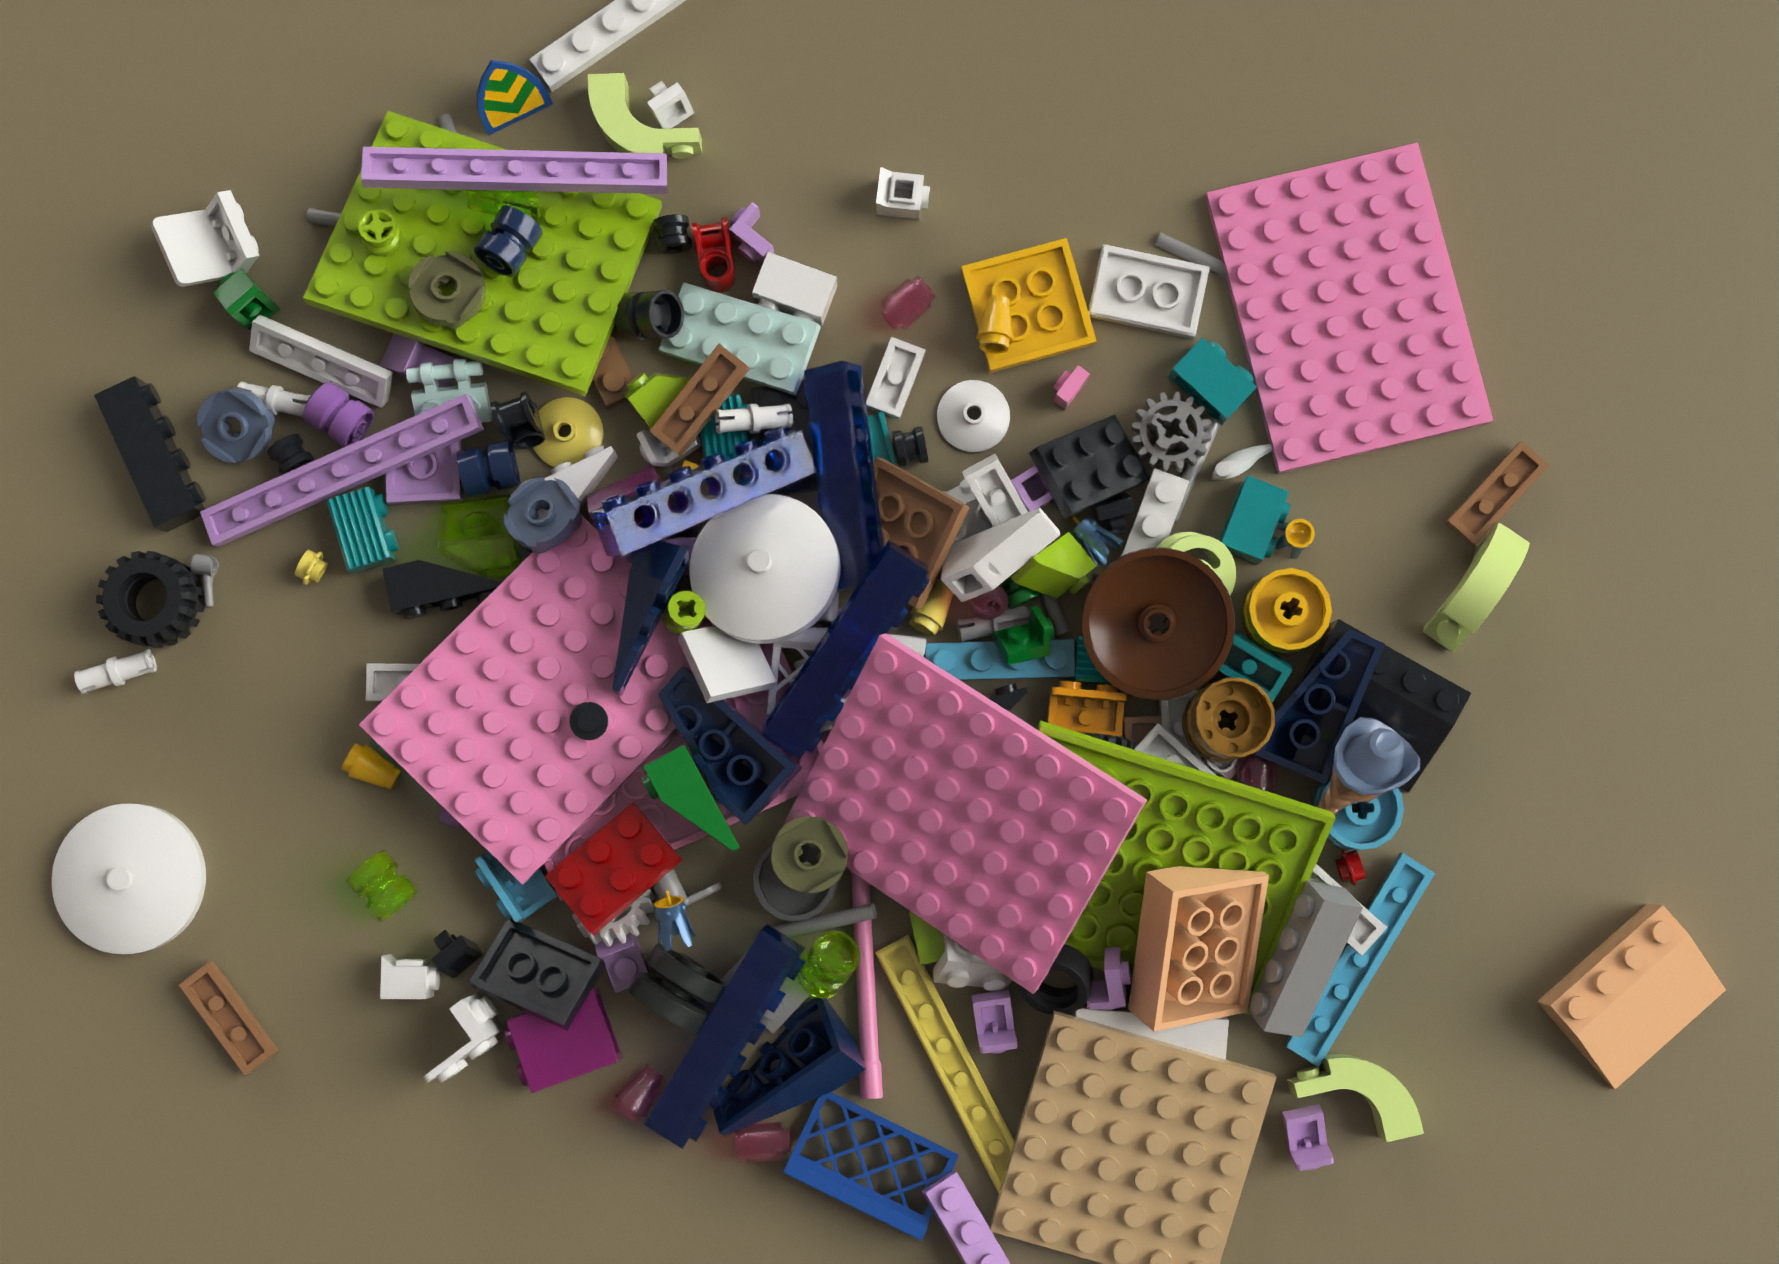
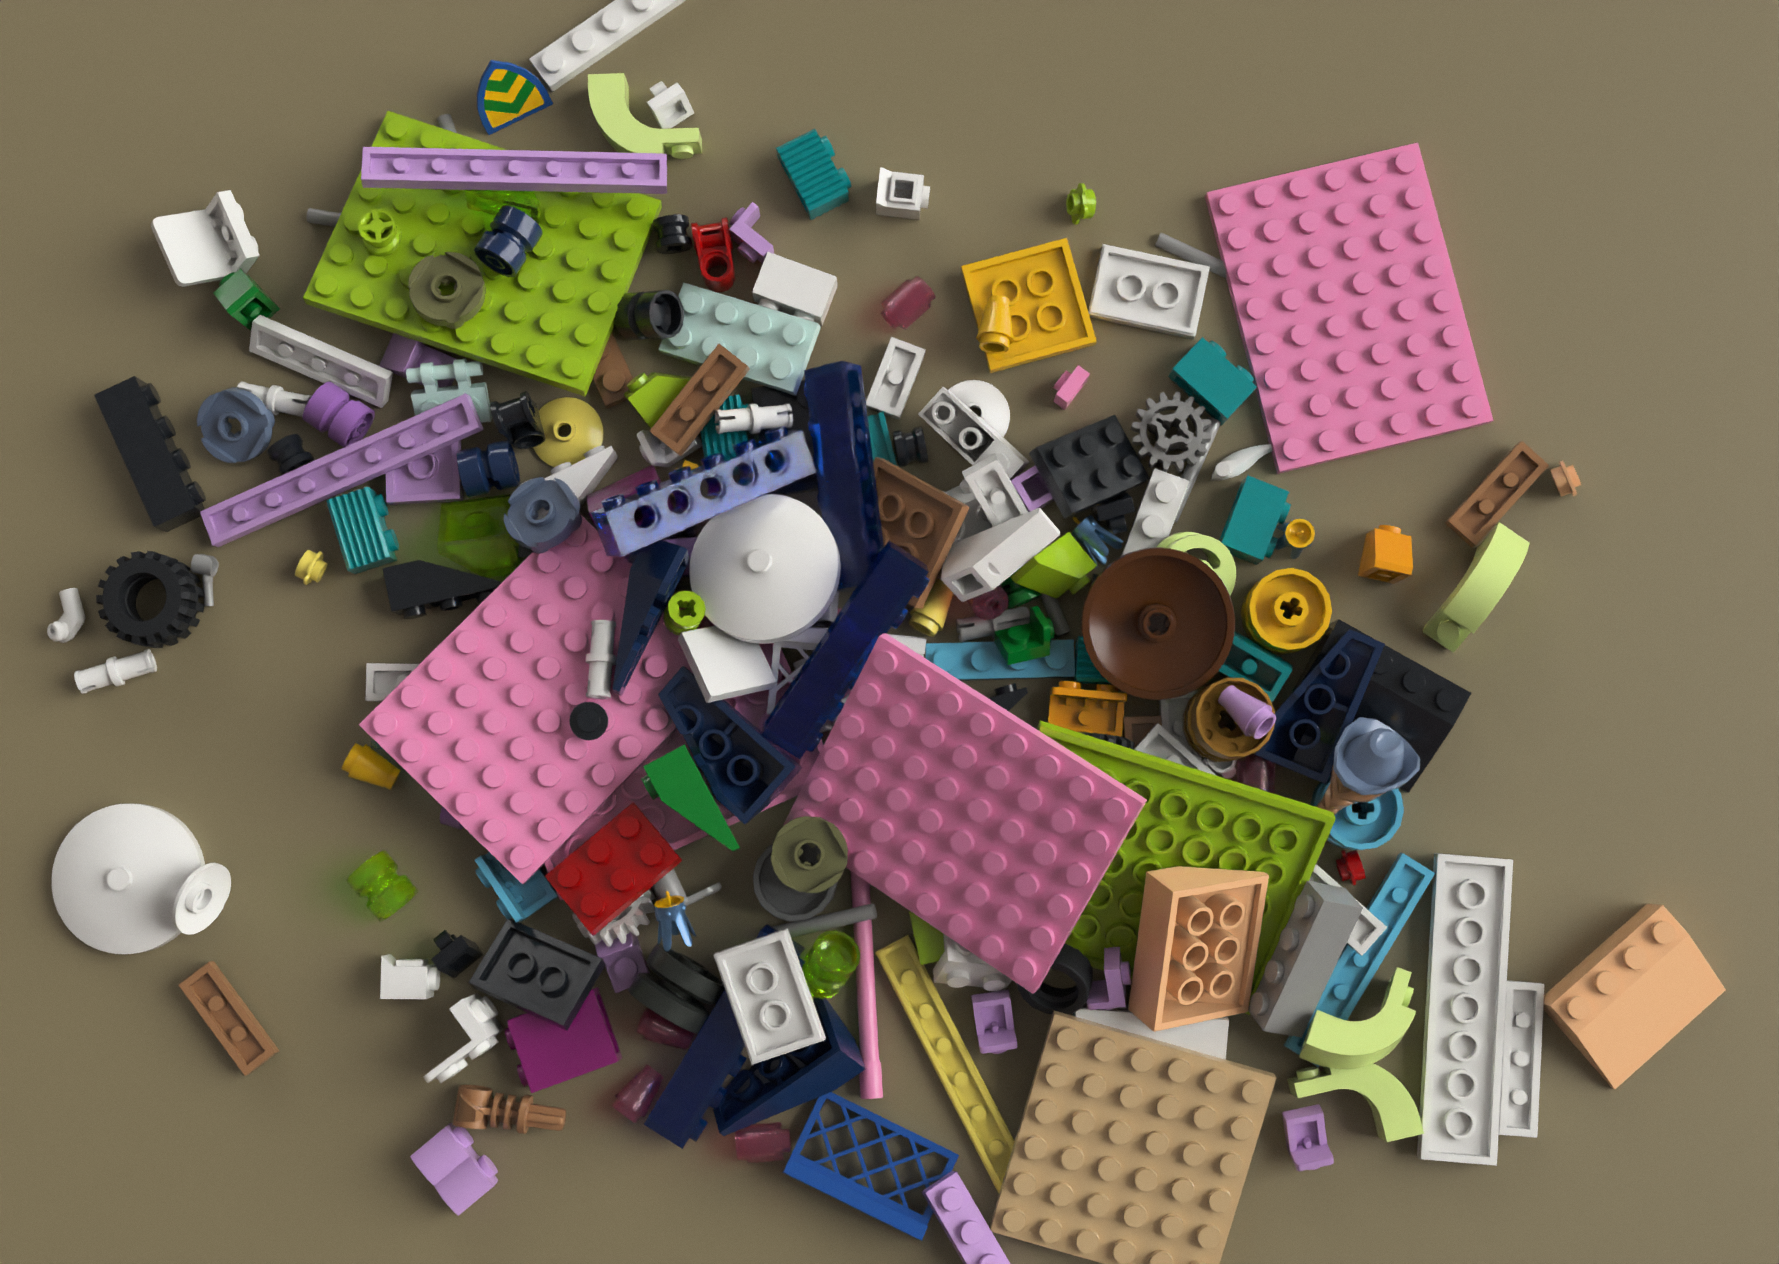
(72, 618): none -> white arm
(201, 898): none -> white dish
(455, 1168): none -> lavender brick
(477, 1107): none -> medium nougat piece
(601, 659): none -> white pin
(661, 1031): none -> clear pink cone
(769, 996): none -> white tile
(813, 173): none -> teal brick
(970, 433): none -> white slope
(1081, 203): none -> lime plate
(1249, 713): none -> lavender cone
(1356, 1044): none -> yellowish green arch
(1386, 555): none -> light orange slope
(1465, 1009): none -> white plate
(1521, 1059): none -> white plate
(1565, 479): none -> light nougat plate

